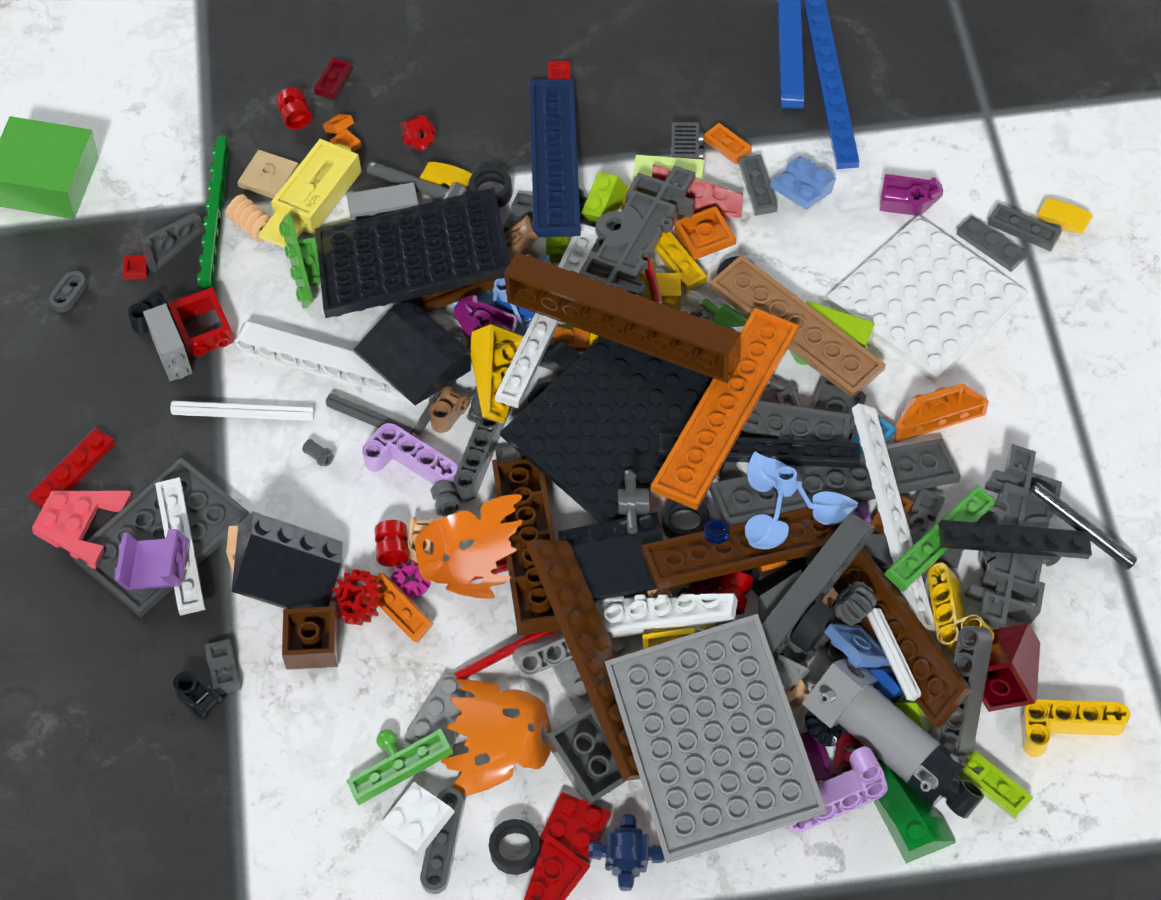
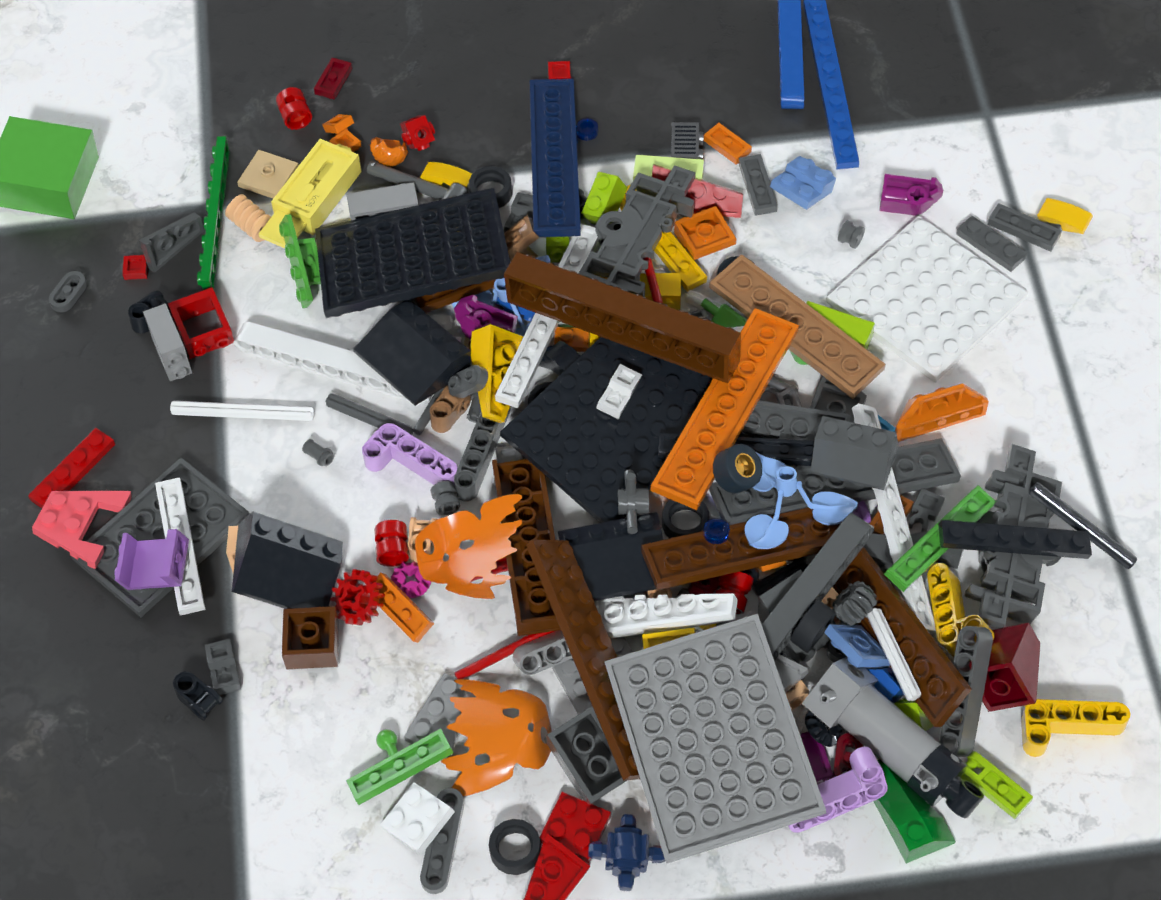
(388, 151): none -> orange hair
(468, 381): none -> dark grey plate
(587, 129): none -> clear blue tile
(619, 391): none -> white slope
(737, 468): none -> black wheel
(851, 234): none -> dark grey wheel
(854, 452): none -> dark grey slope

